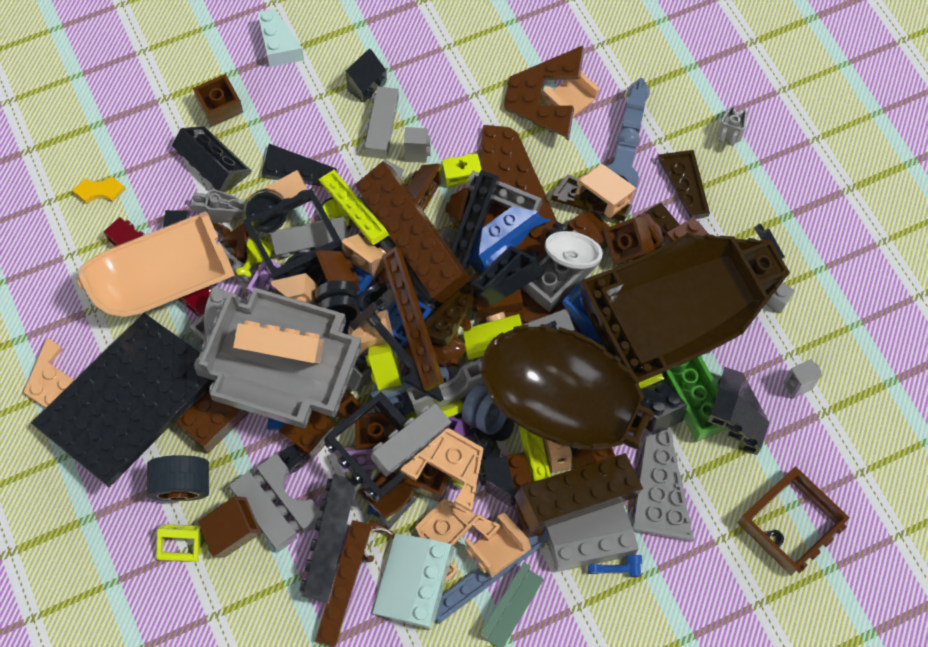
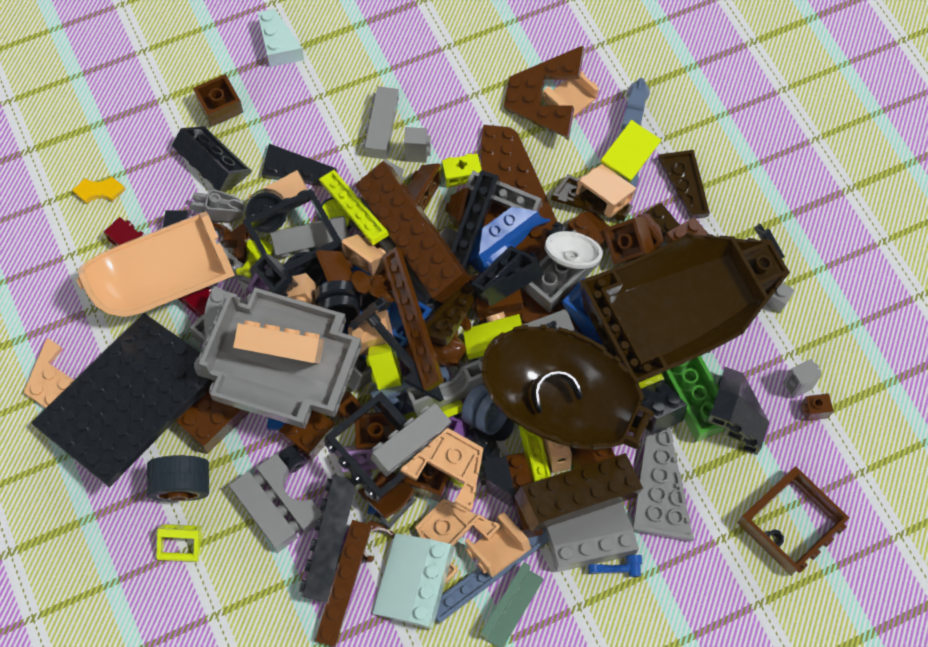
(229, 527): reddish brown brick -> none
(275, 277): none -> black brick
(365, 76): black slope -> none
(373, 284): none -> reddish brown piece
(565, 376): none -> black piece
(630, 151): none -> neon yellow tile
(732, 126): light grey hinge -> none
(816, 407): none -> reddish brown brick

